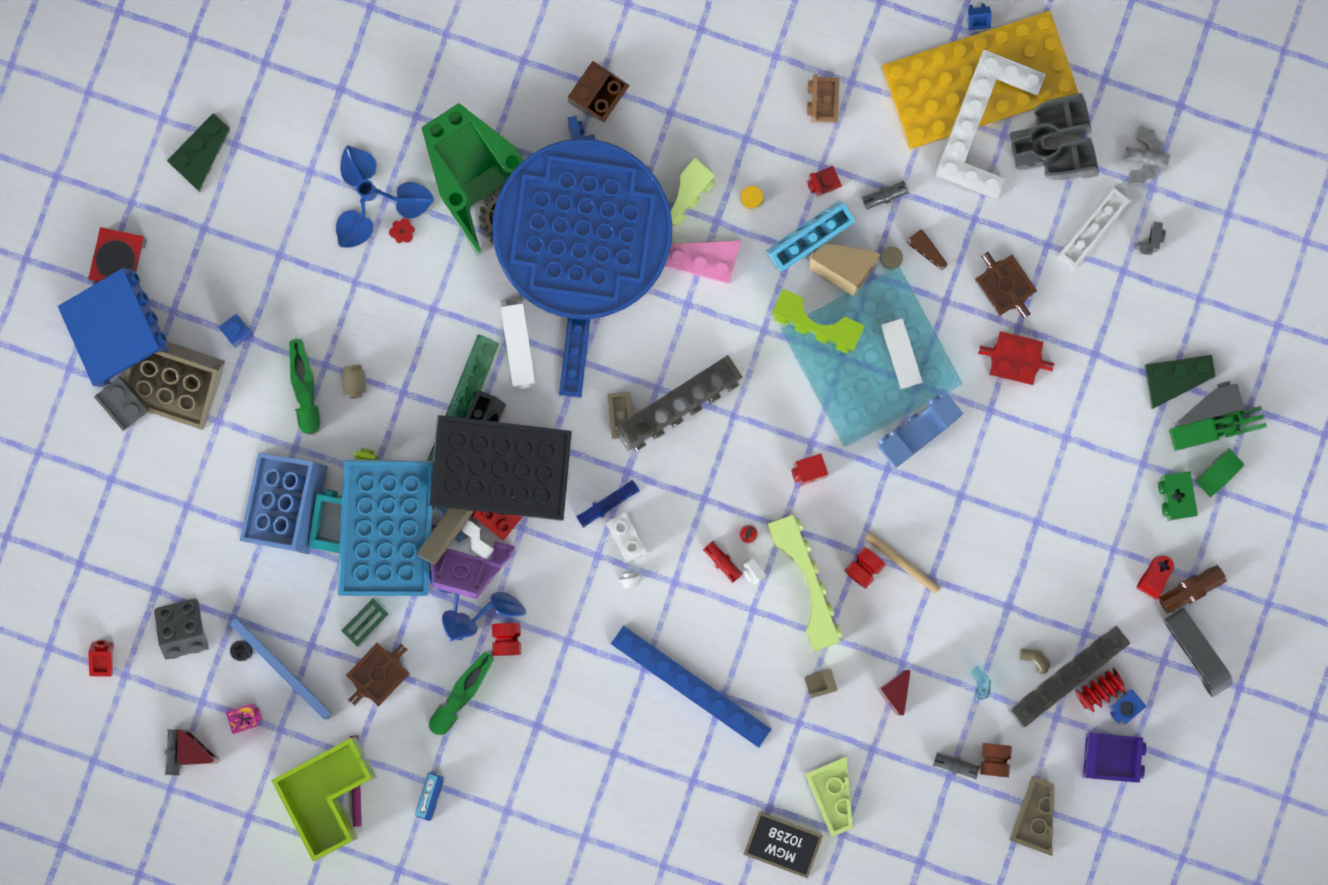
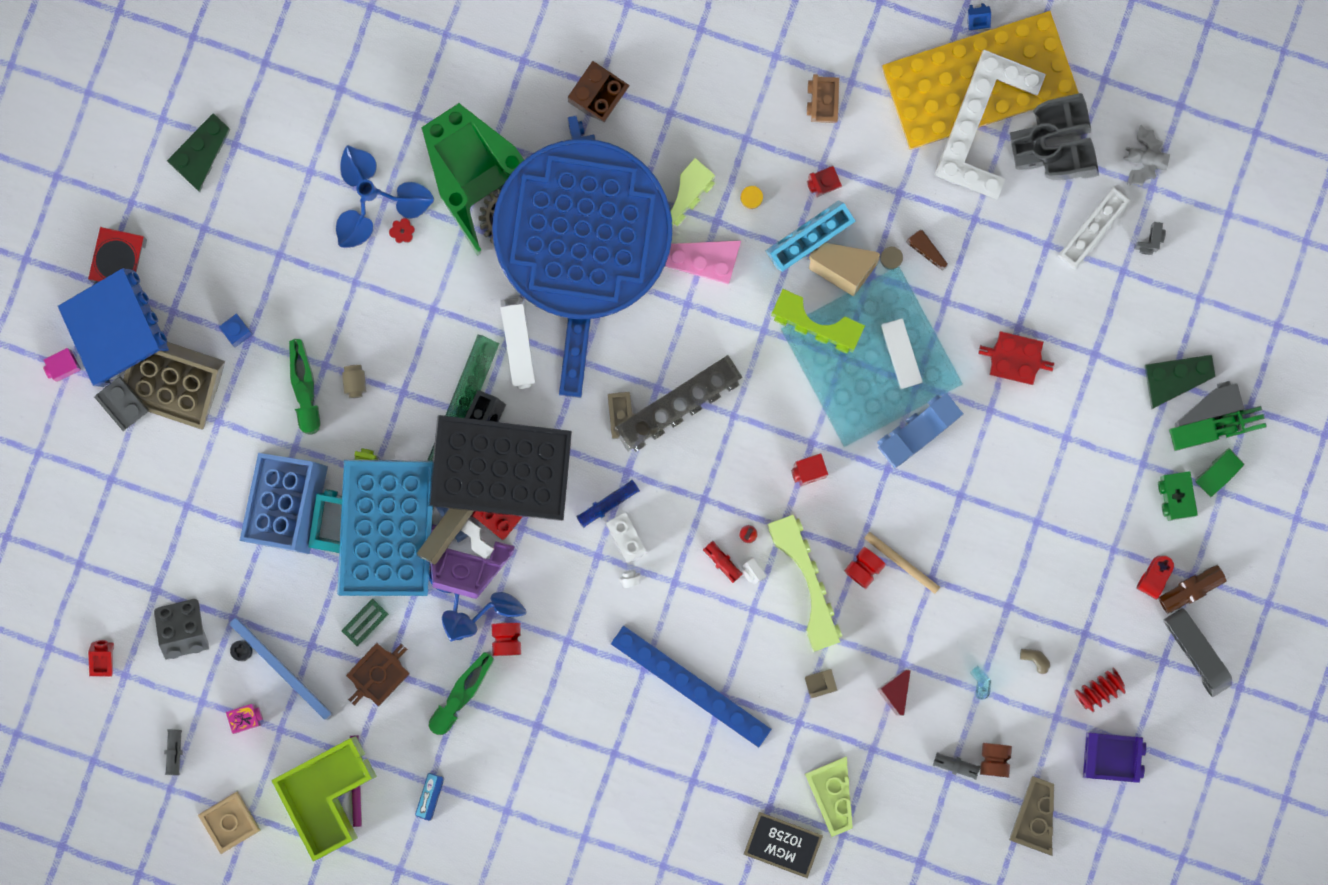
(61, 365): none -> dark pink brick
(192, 750): dark red slope -> none
(229, 822): none -> tan tile
(885, 195): dark grey pin -> none
(1005, 285): reddish brown plate -> none
(1069, 676): clear smoke brick -> none
(1133, 699): blue brick -> none

